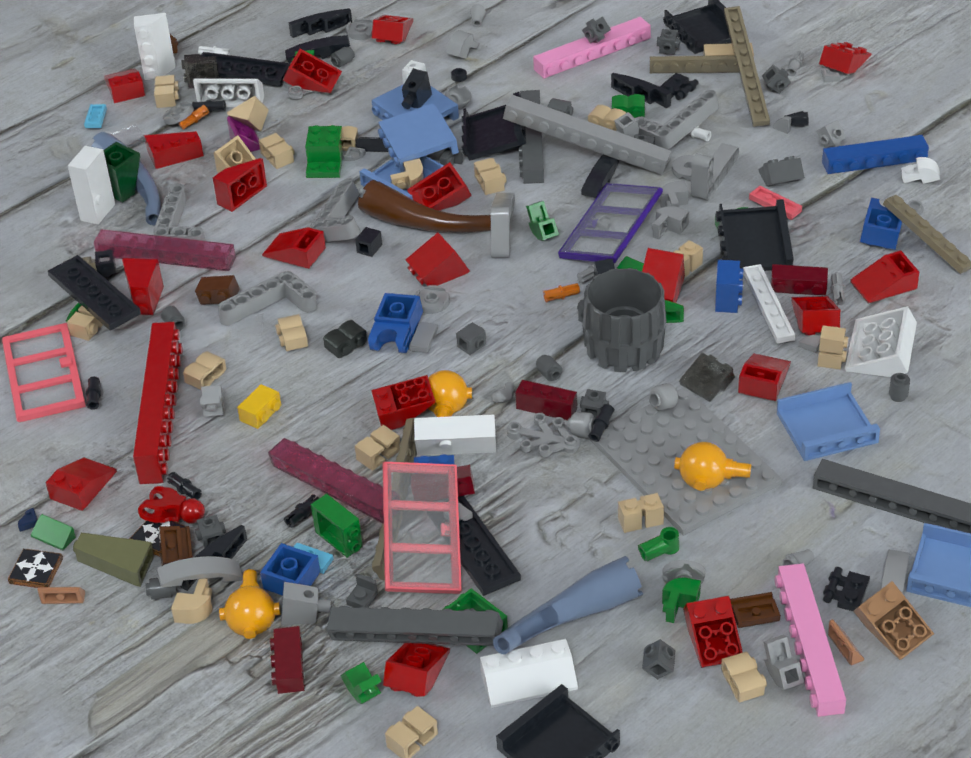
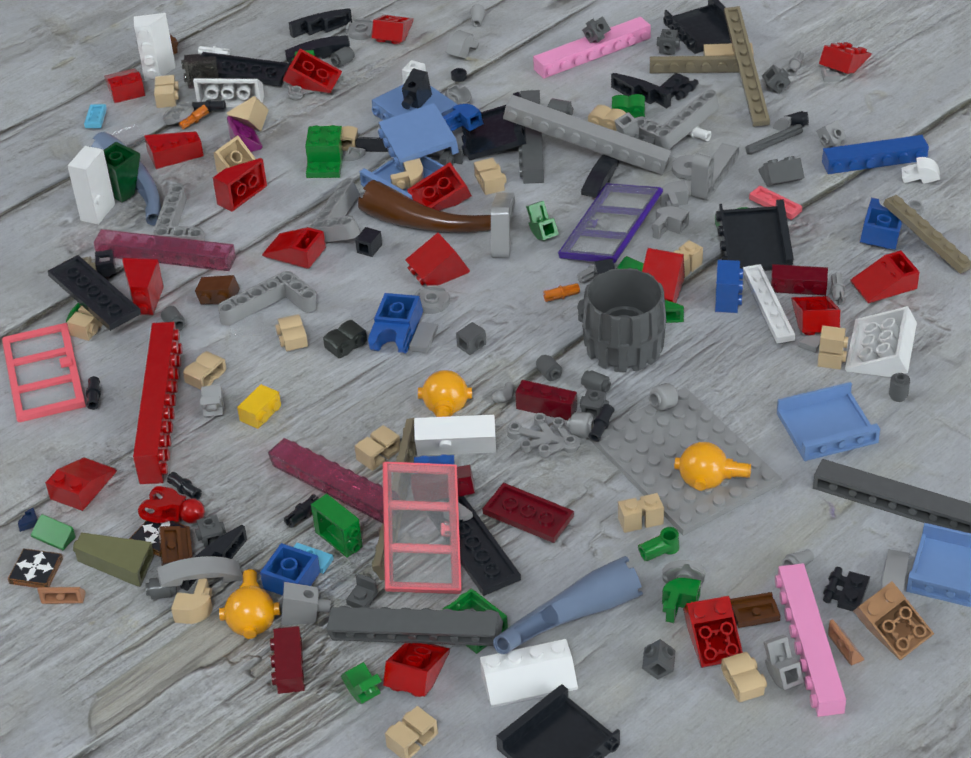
(276, 150): tan piece -> none
(402, 401): red slope -> none
(464, 115): none -> blue brick
(528, 512): none -> dark red plate
(595, 381): none -> dark grey brick
(707, 376): clear smoke plate -> none
(763, 376): red slope -> none
(774, 139): none -> dark grey axle

